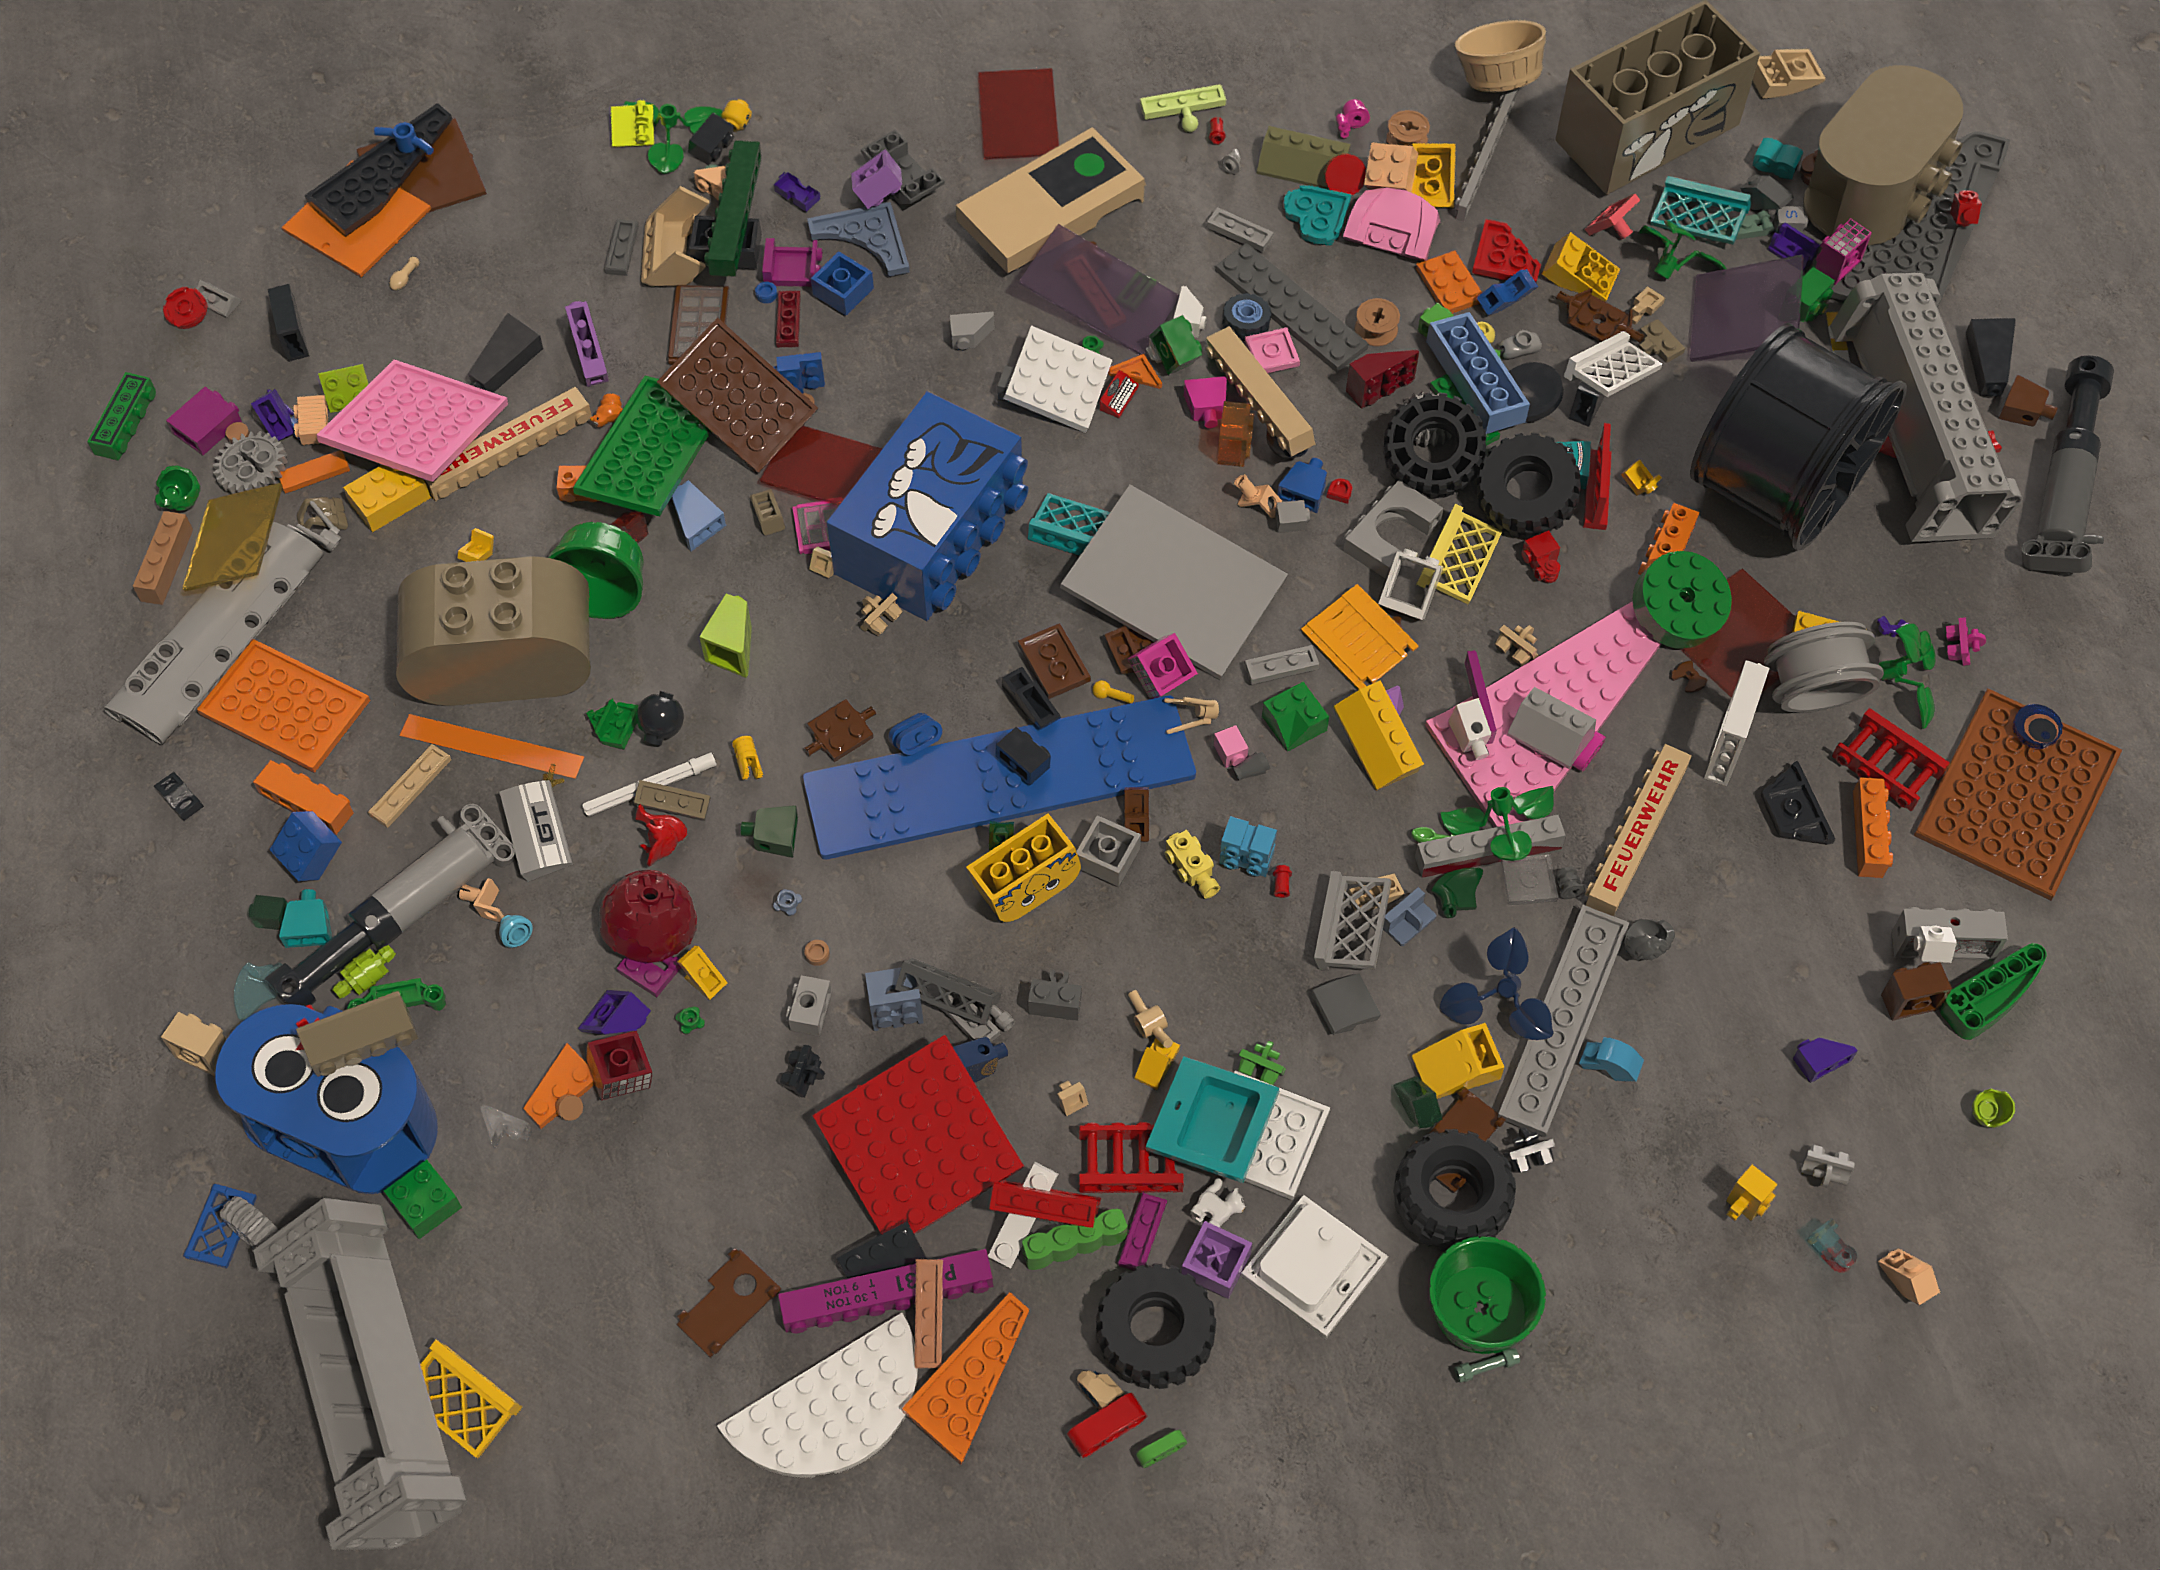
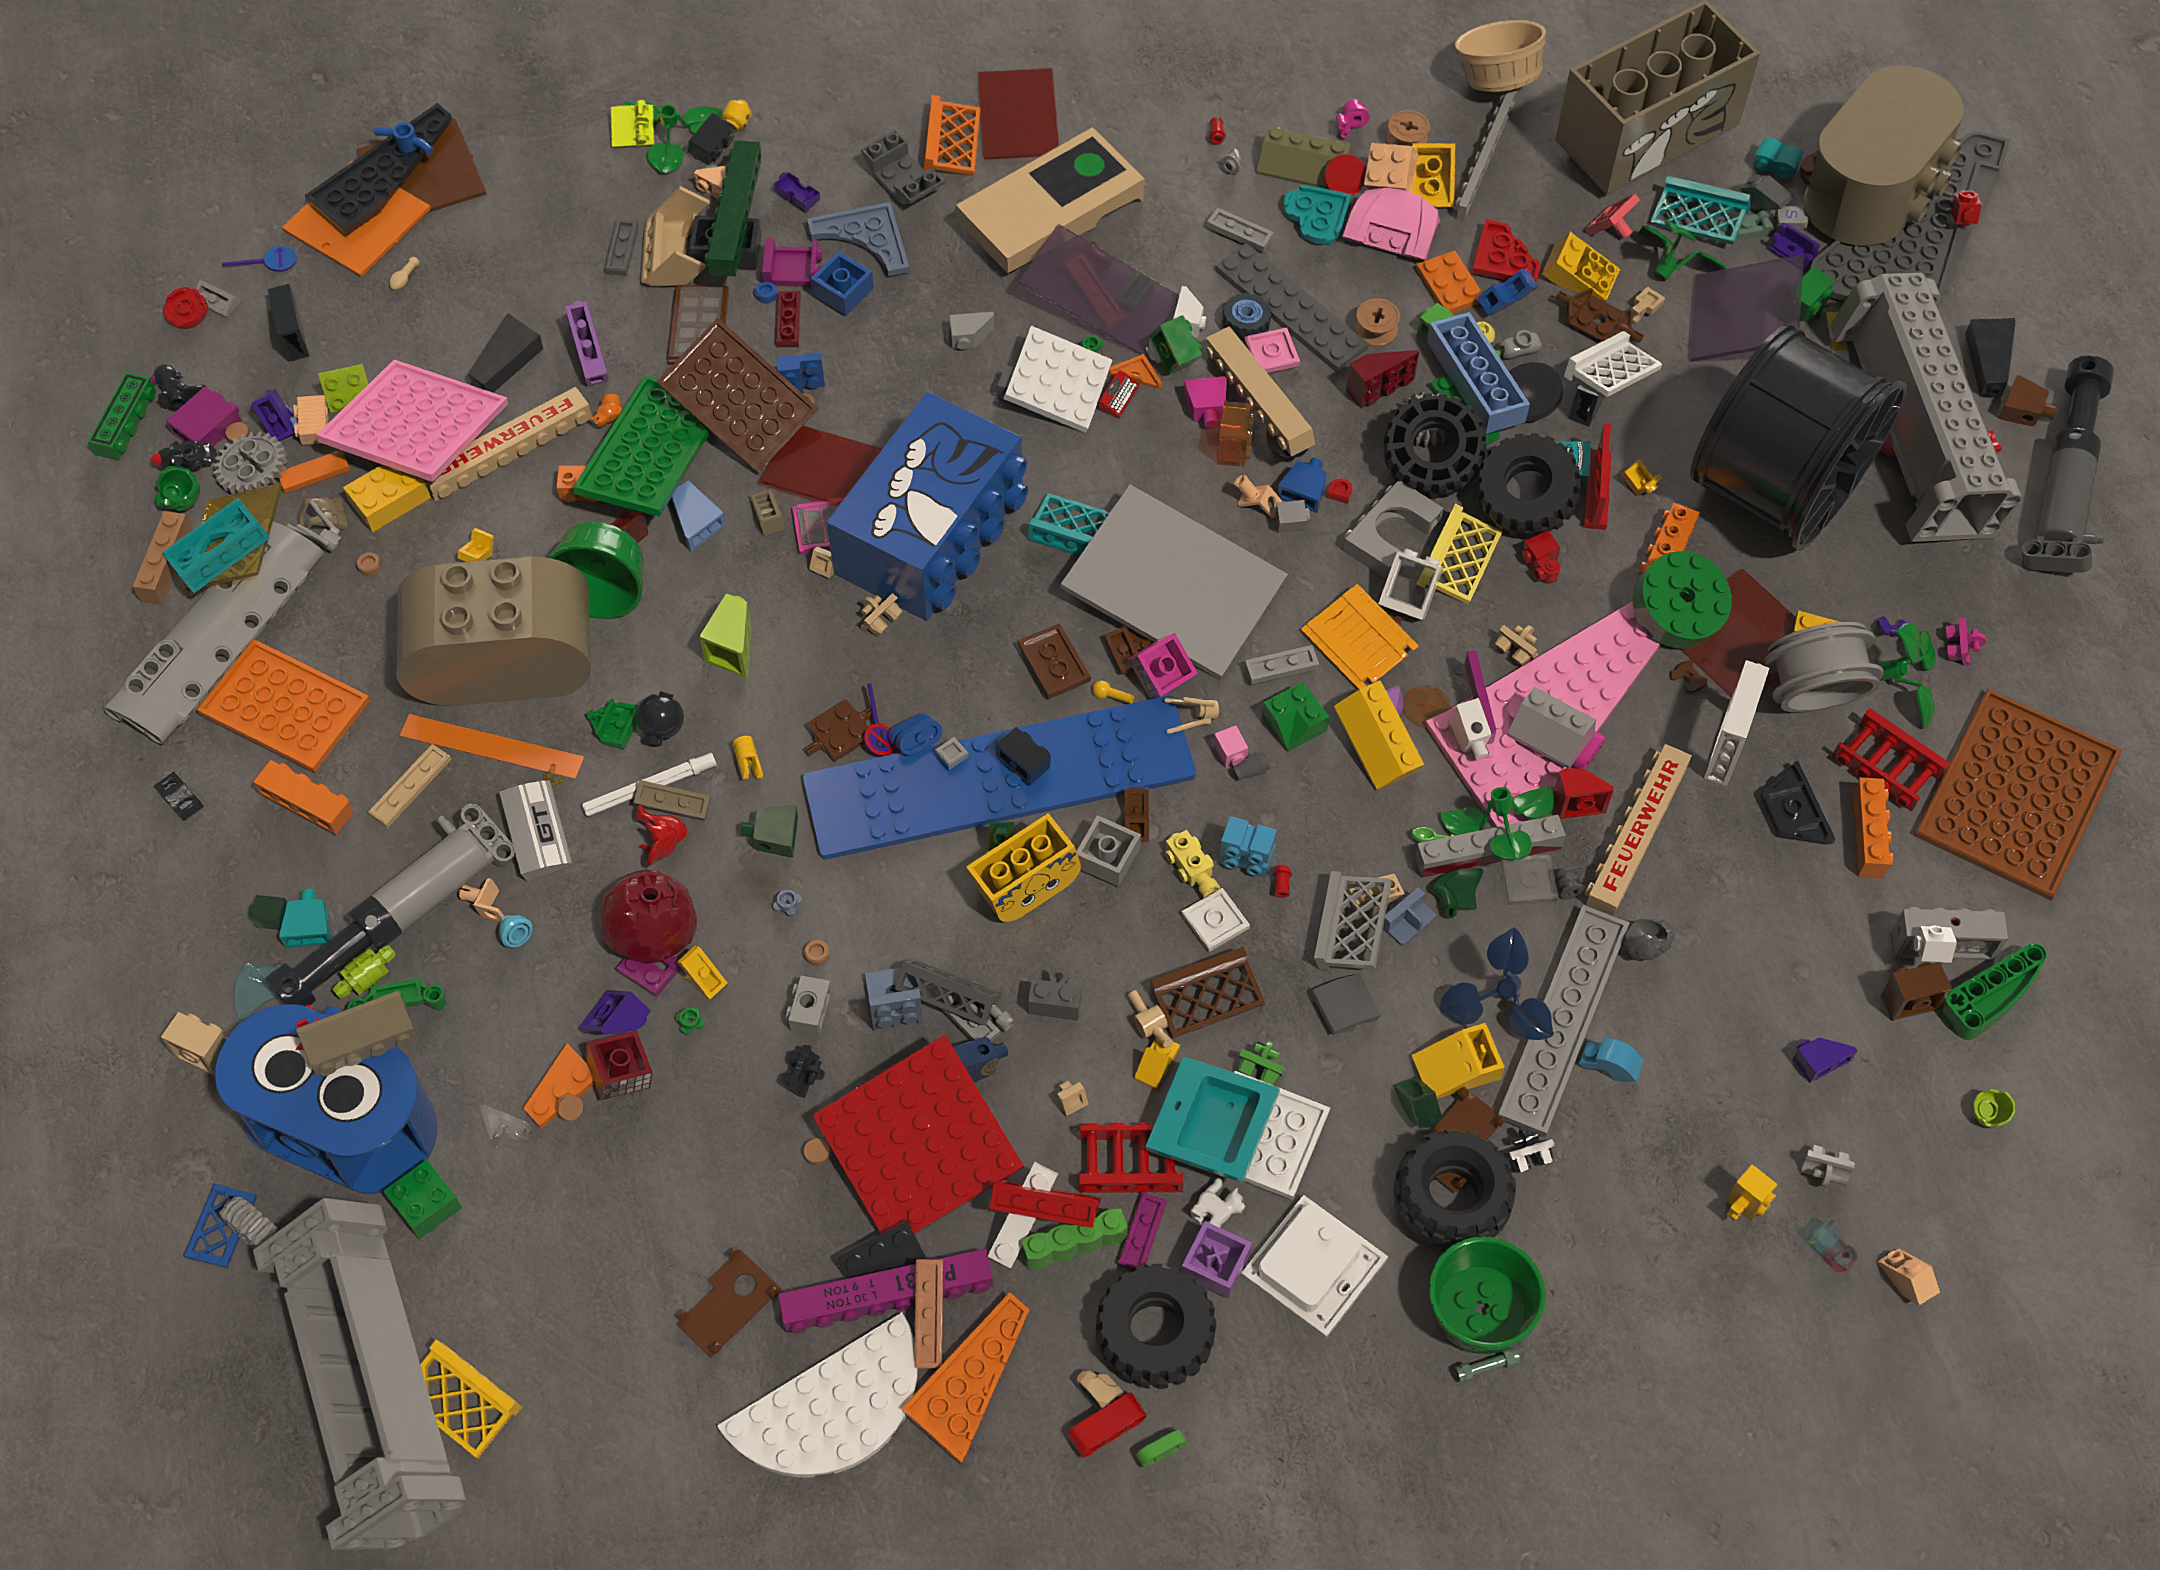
(174, 391): none -> black animal
(187, 454): none -> black animal
(200, 567): none -> teal fence
(277, 259): none -> blue piece
(305, 846): blue brick -> none
(369, 564): none -> medium nougat tile
(817, 1152): none -> medium nougat tile
(876, 179): medium lavender brick -> none
(877, 735): none -> piece
(934, 131): none -> orange fence
(951, 753): none -> light grey tile
(1030, 698): black slope -> none
(1183, 103): yellowish green plate -> none
(1194, 975): none -> reddish brown fence
(1215, 919): none -> white tile
(1425, 703): none -> clear orange tile
(1580, 794): none -> red slope
(1660, 341): dark tan hinge -> none
(1786, 73): tan slope -> none
(1843, 250): dark pink brick -> none
(2037, 726): tile -> none

